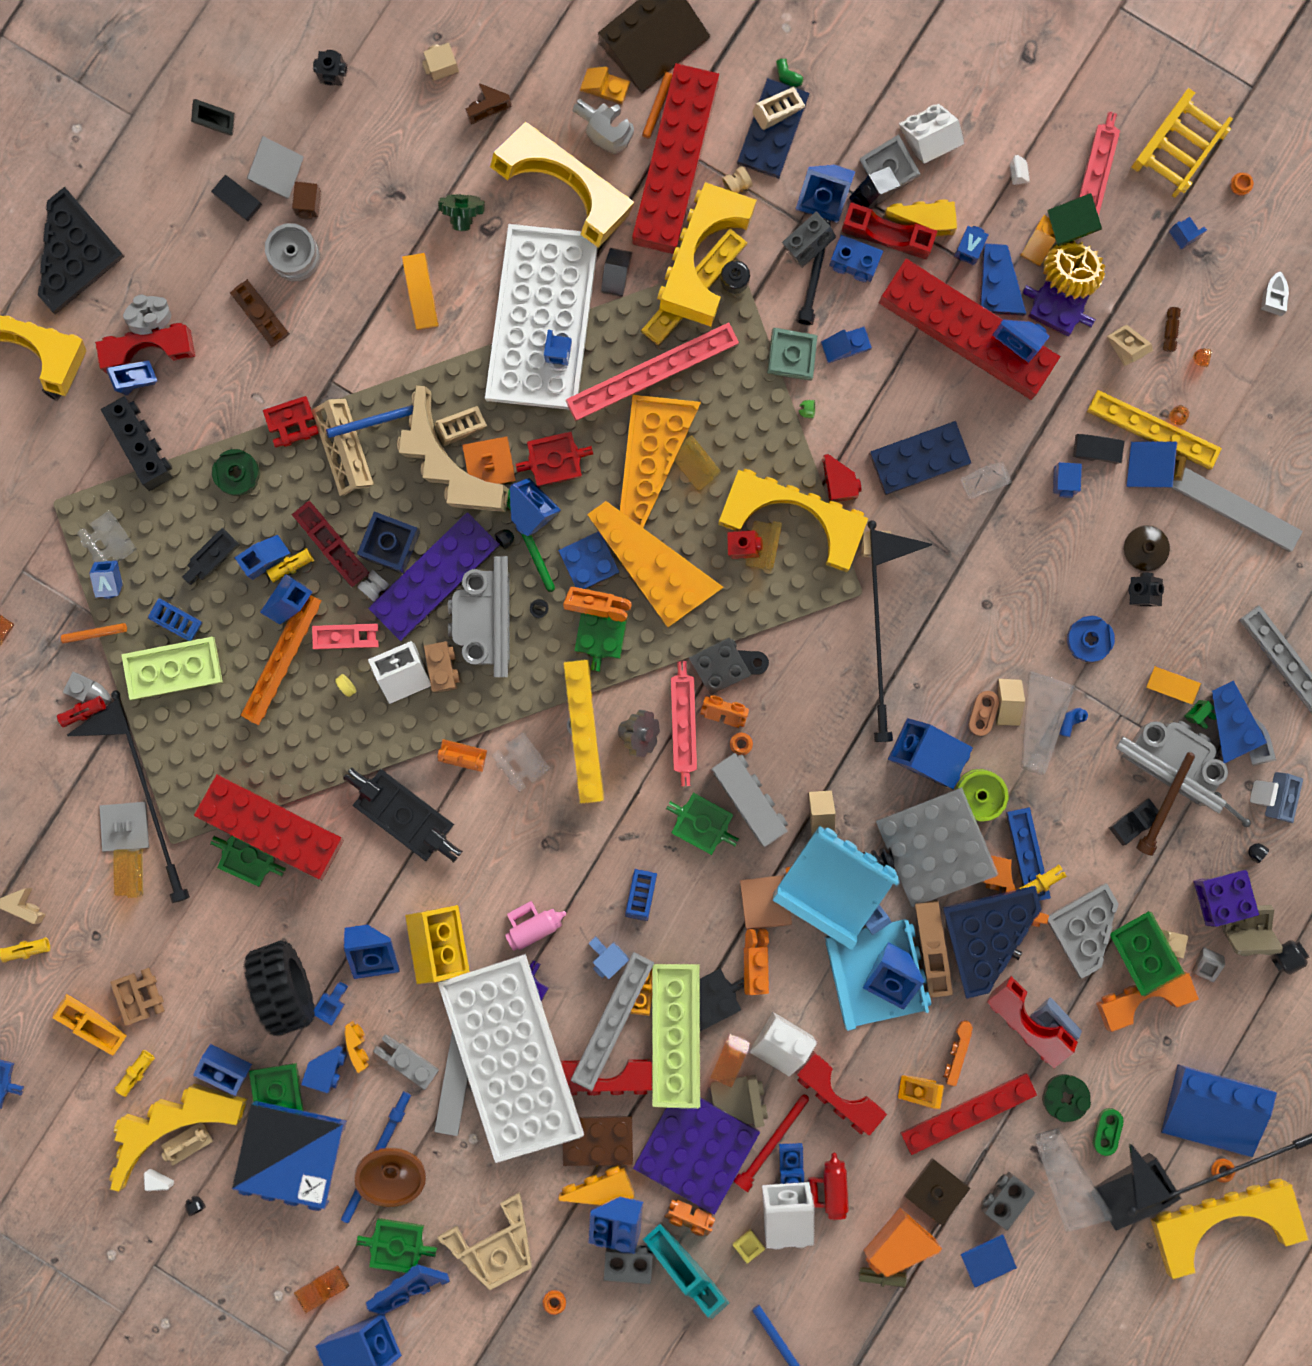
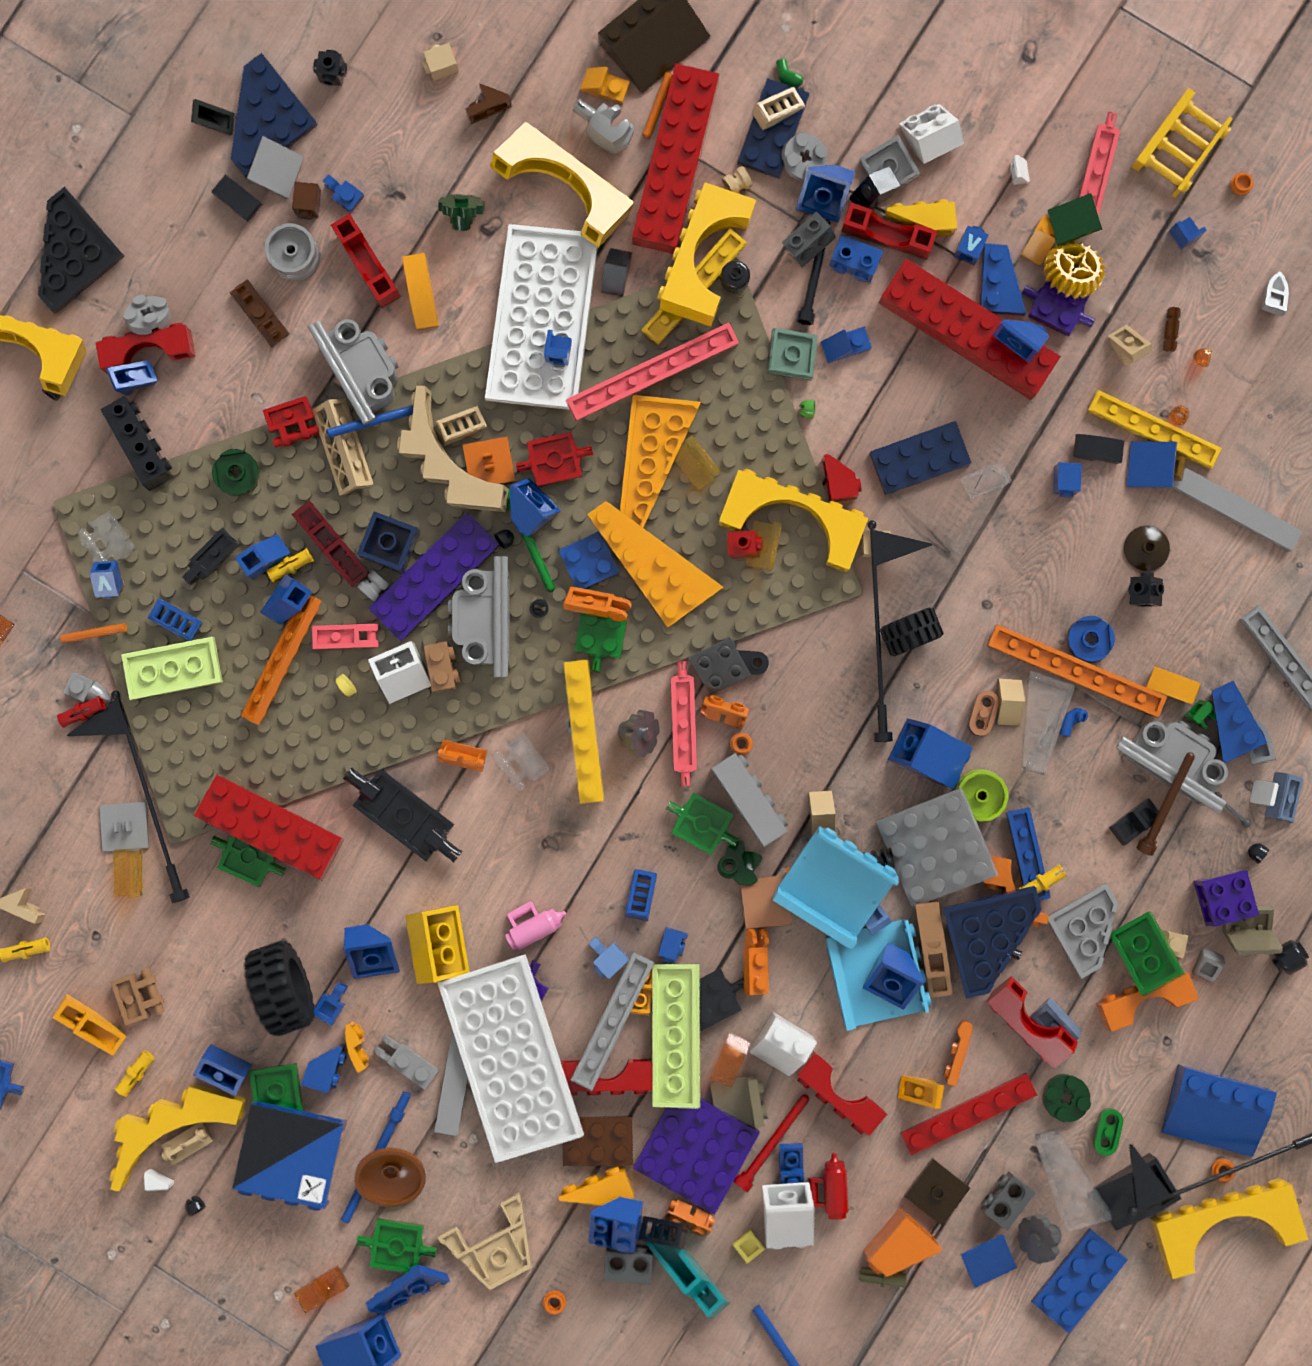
(266, 110): none -> dark blue plate
(345, 194): none -> blue plate
(359, 366): none -> light grey brick
(365, 260): none -> red arch
(672, 945): none -> blue brick
(680, 1234): none -> black slope
(743, 864): none -> dark green plate
(799, 144): none -> light grey plate
(911, 631): none -> black tyre
(1039, 1238): none -> flat silver plant
(1076, 671): none -> orange plate
(1079, 1280): none -> blue plate

